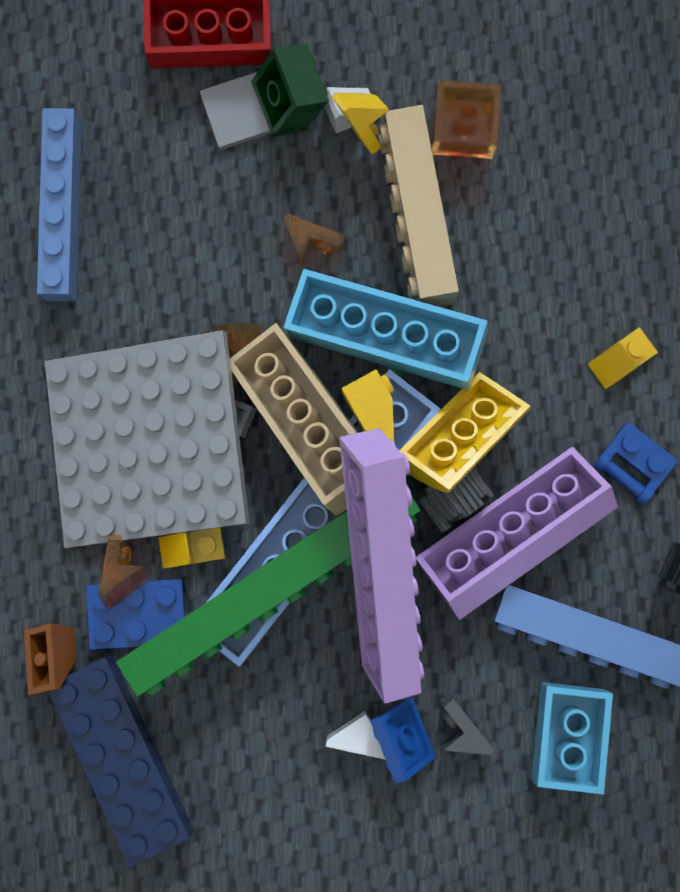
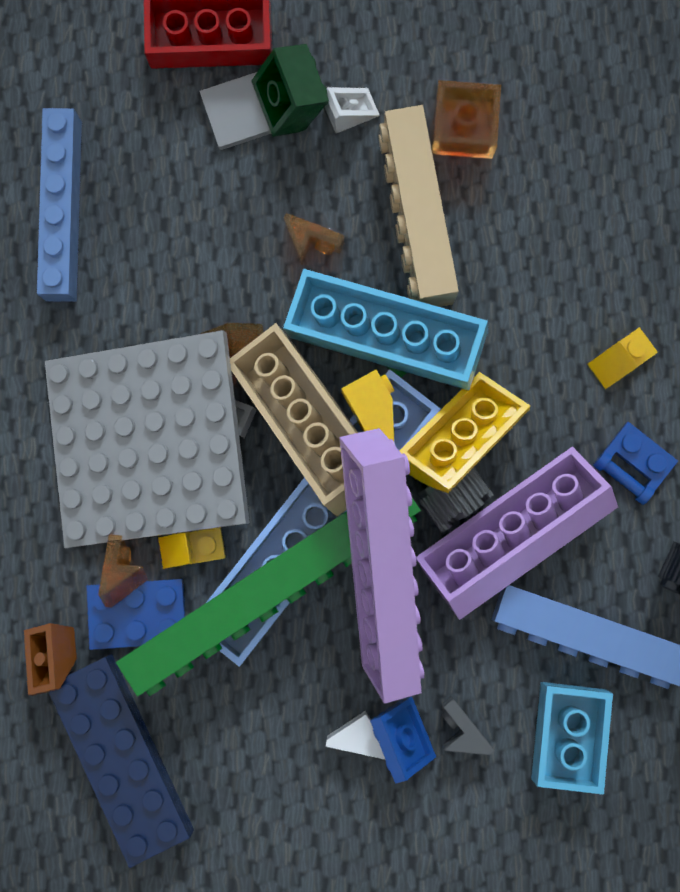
(360, 113): yellow slope -> none

